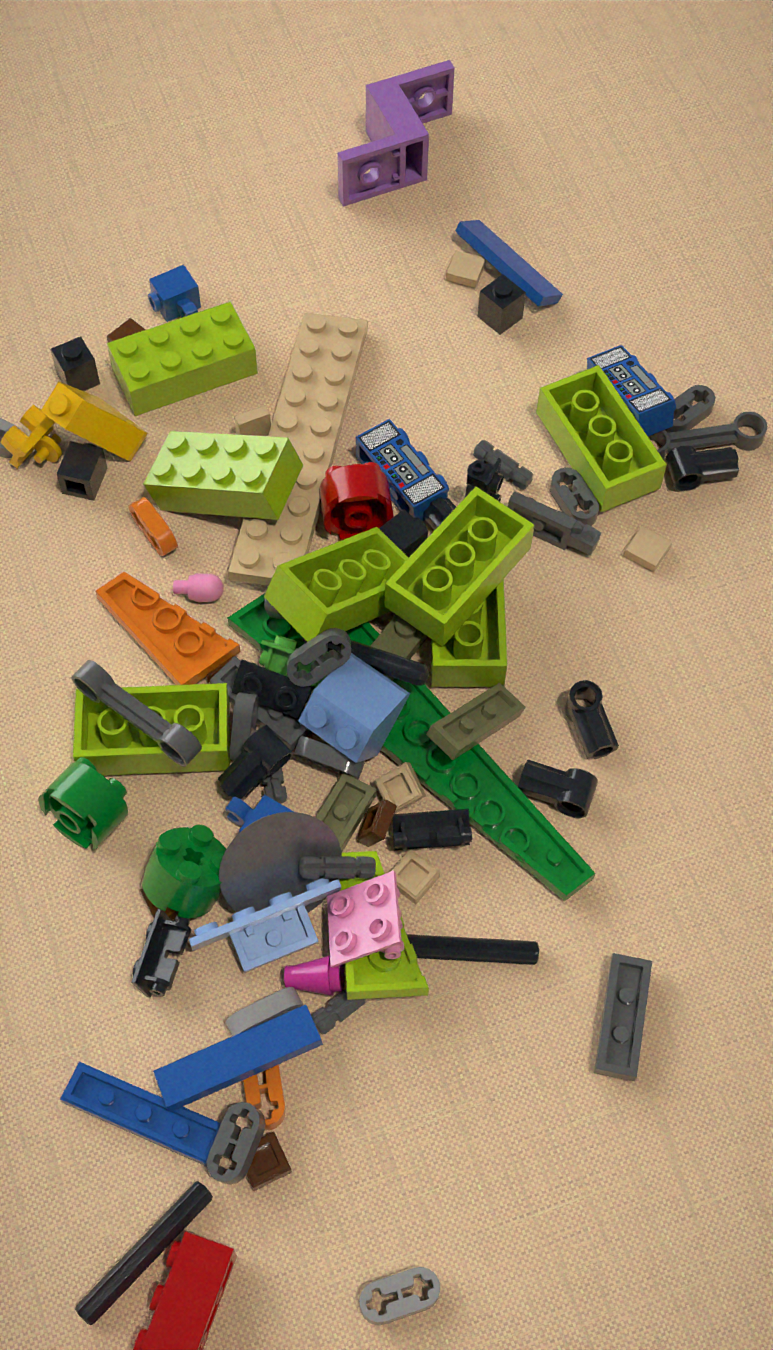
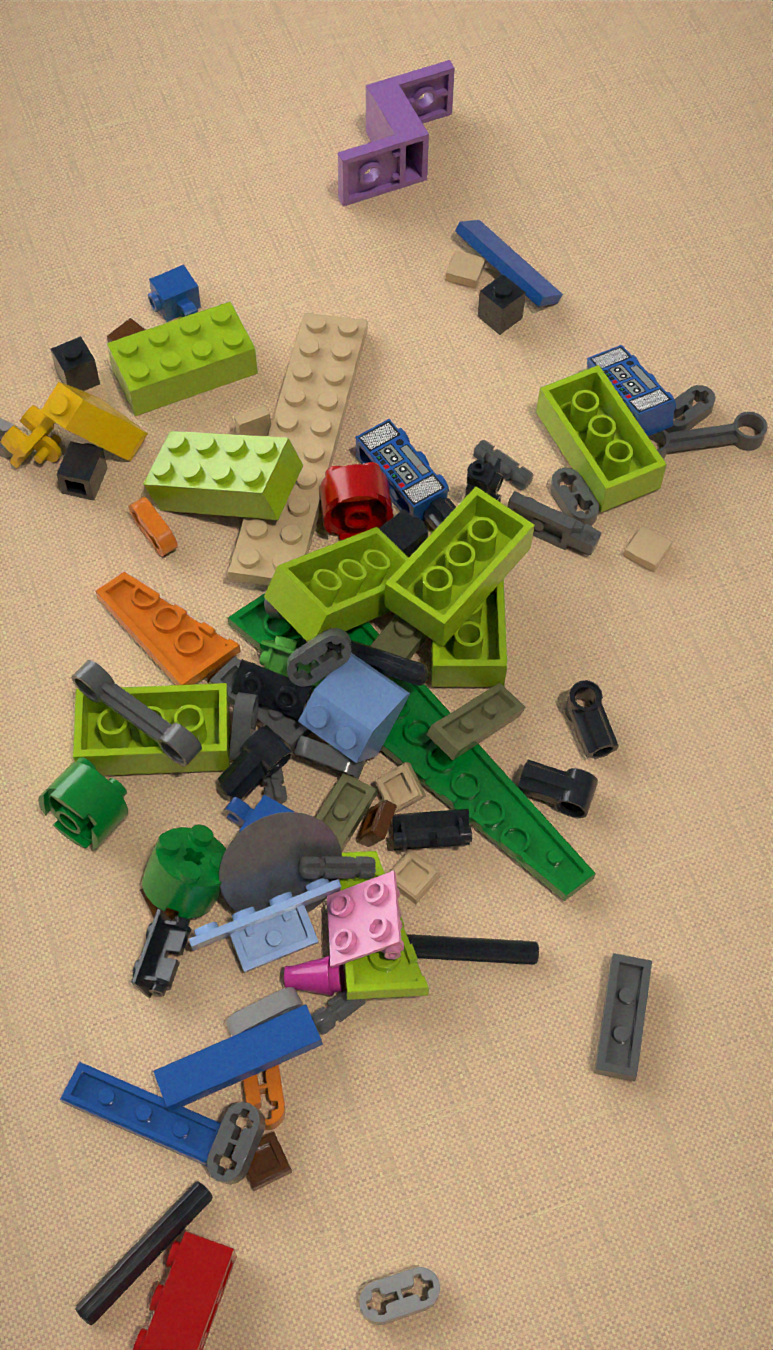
(200, 587): bright pink cylinder -> none
(692, 468): black piece -> none

